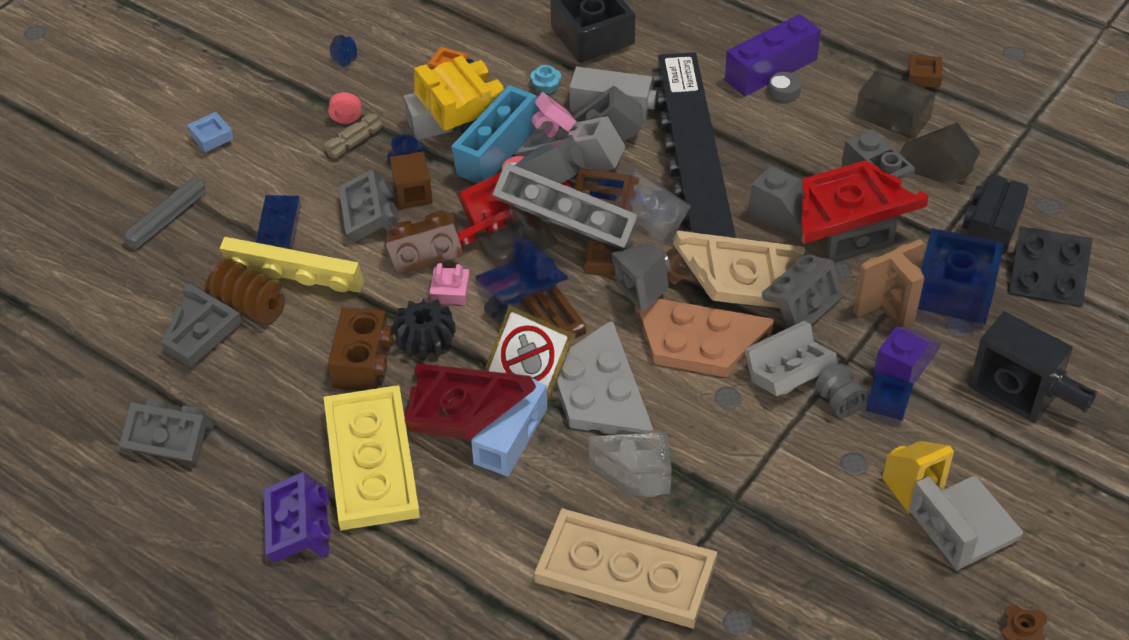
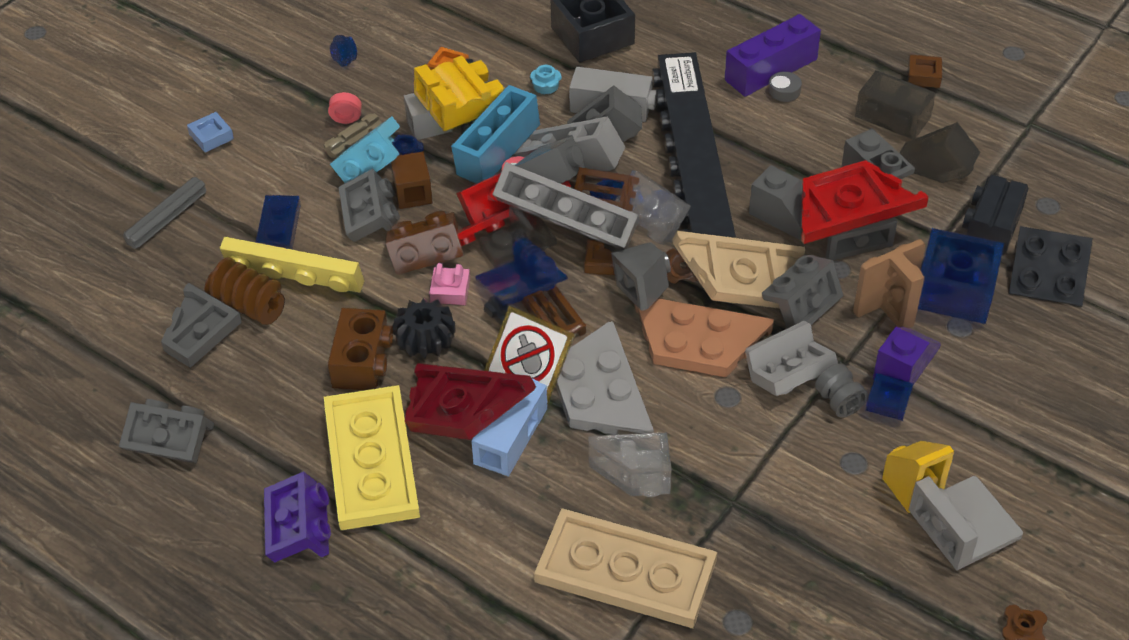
(368, 153): none -> medium azure bracket
(554, 113): bright pink tile -> none
(1025, 369): black brick -> none

